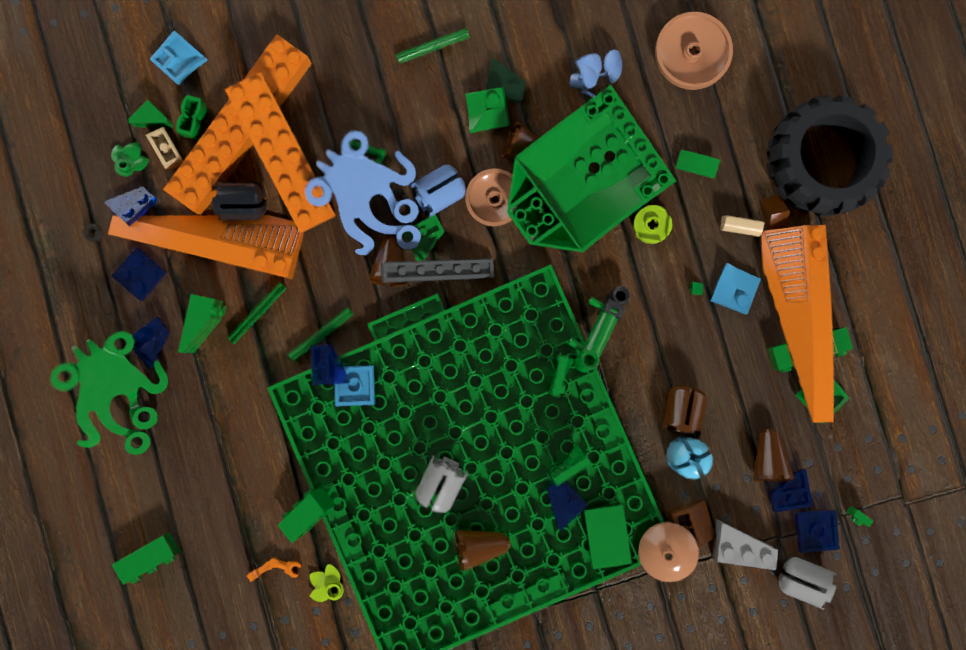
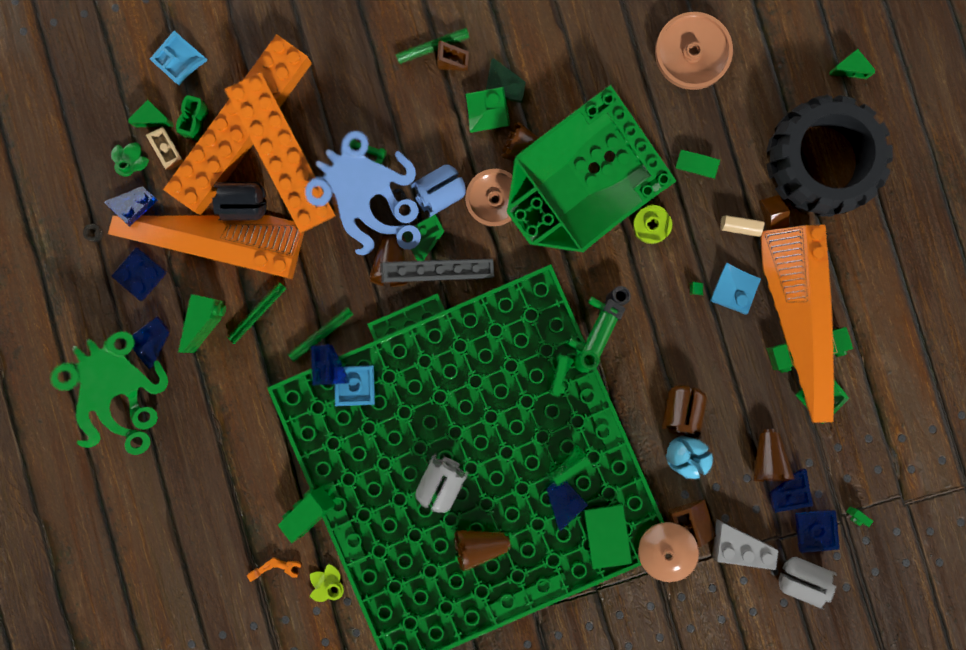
(146, 559): green brick -> none
(452, 57): none -> reddish brown slope
(590, 68): medium blue plant -> none
(854, 66): none -> green slope

